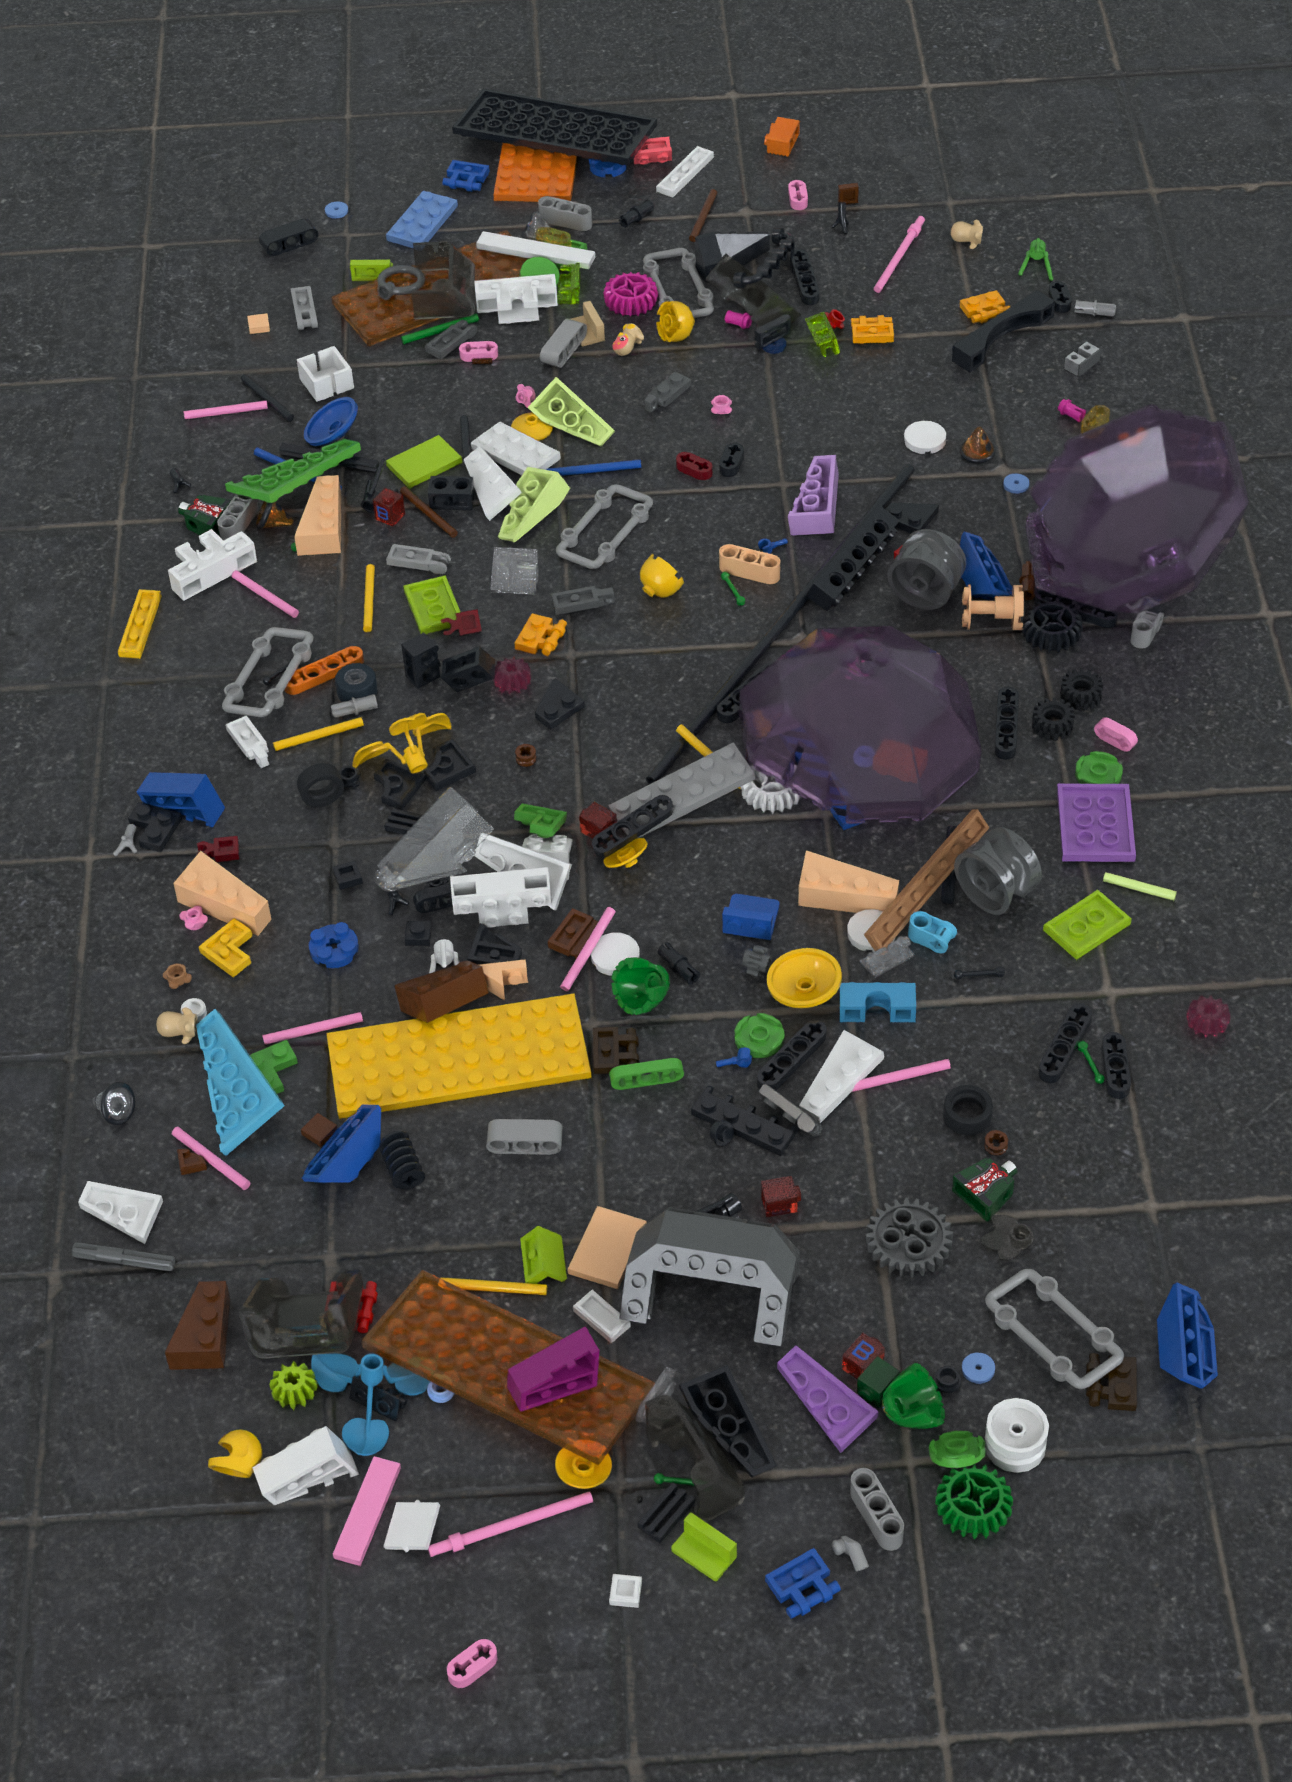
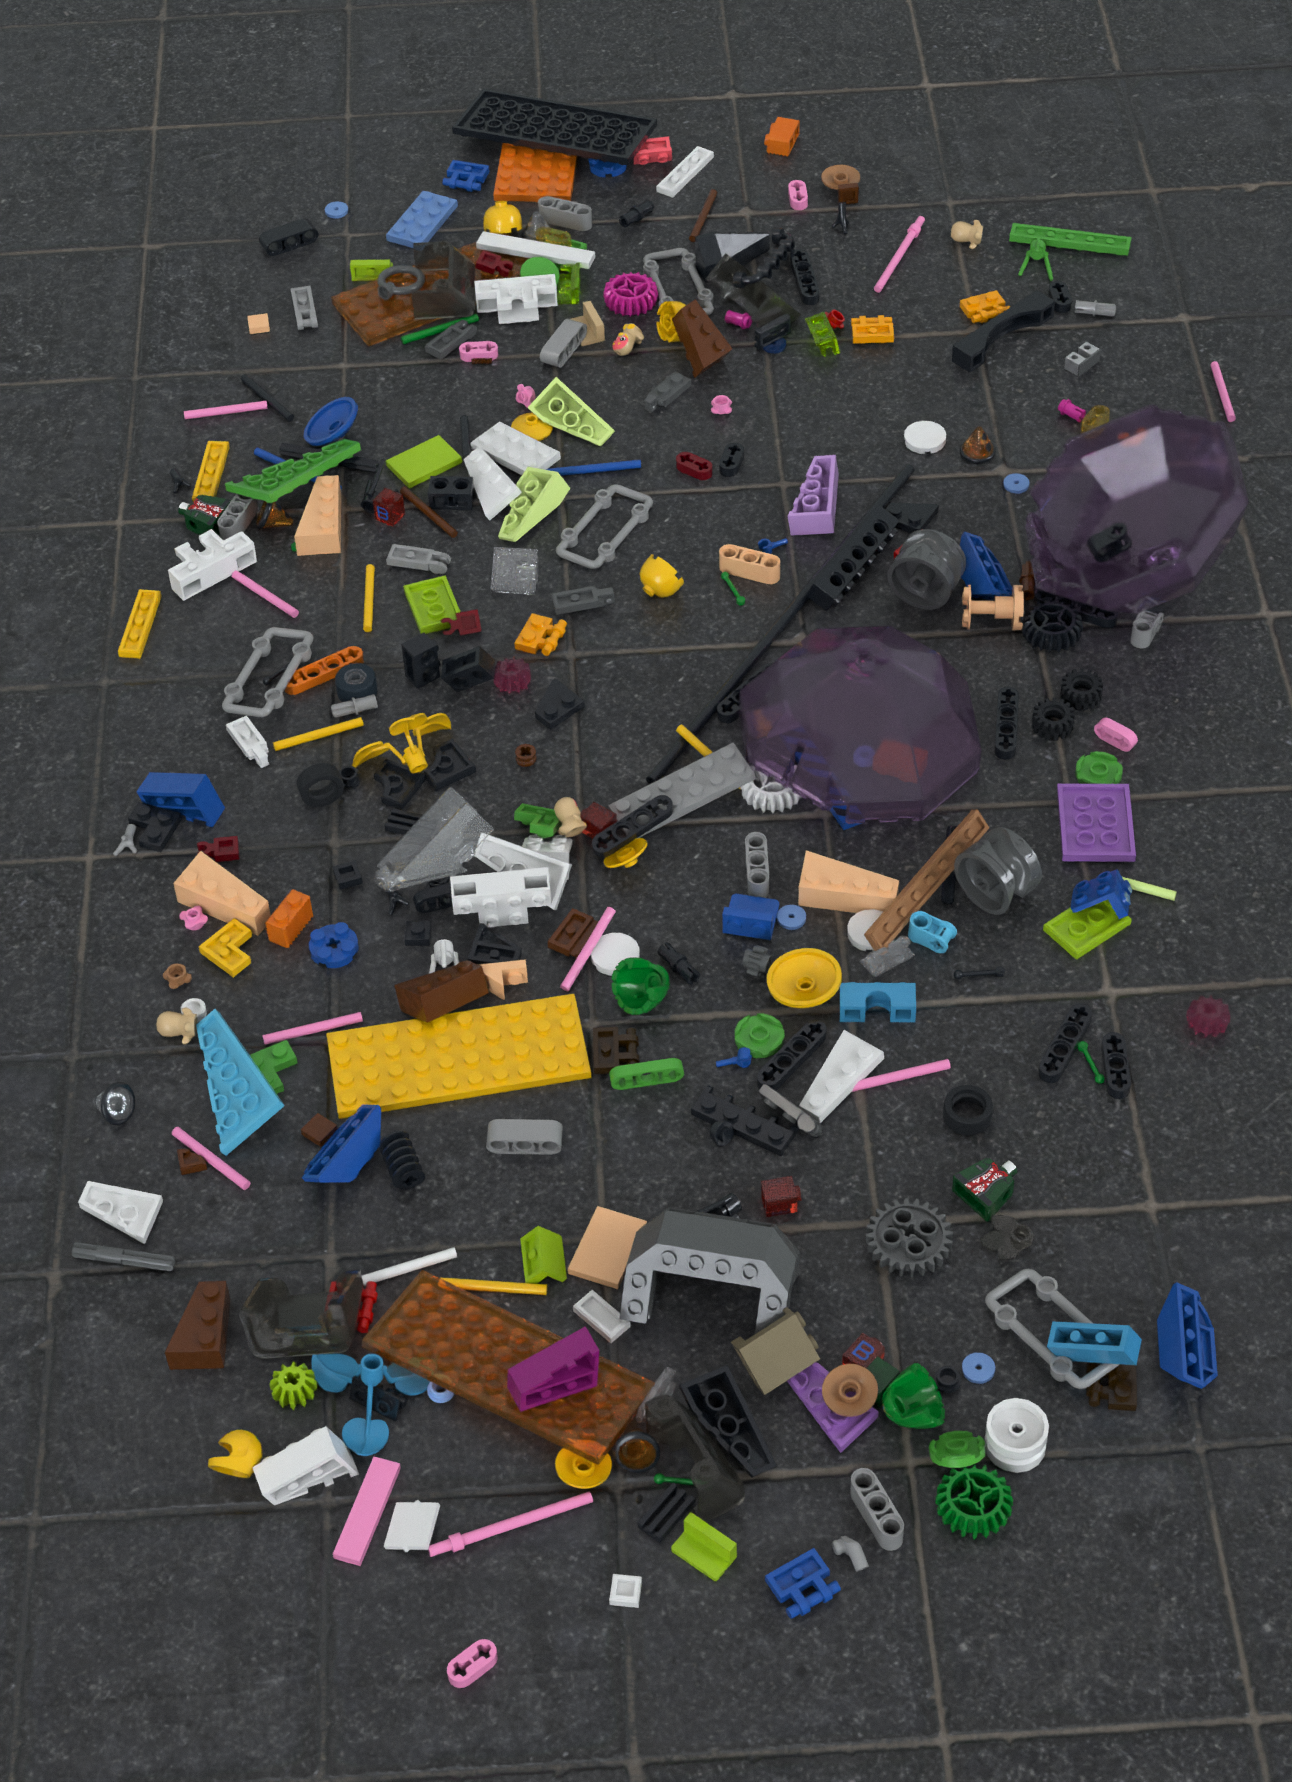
(211, 469): none -> yellow tile
(289, 918): none -> orange brick
(334, 374): white piece -> none
(410, 1266): none -> white bar
(491, 263): none -> dark red plate
(502, 218): none -> yellow cylinder
(569, 815): none -> tan animal
(636, 1451): none -> hat
(700, 338): none -> reddish brown wedge
(757, 865): none -> light grey beam
(777, 1351): none -> dark tan panel
(791, 923): none -> medium blue wheel
(839, 175): none -> medium nougat dish
(849, 1379): none -> medium nougat dish
(996, 1135): reddish brown bush -> none
(1071, 239): none -> bright green plate
(1094, 1342): none -> dark azure brick
(1106, 886): none -> blue bracket
(1108, 544): none -> black piece
(1222, 391): none -> bright pink bar

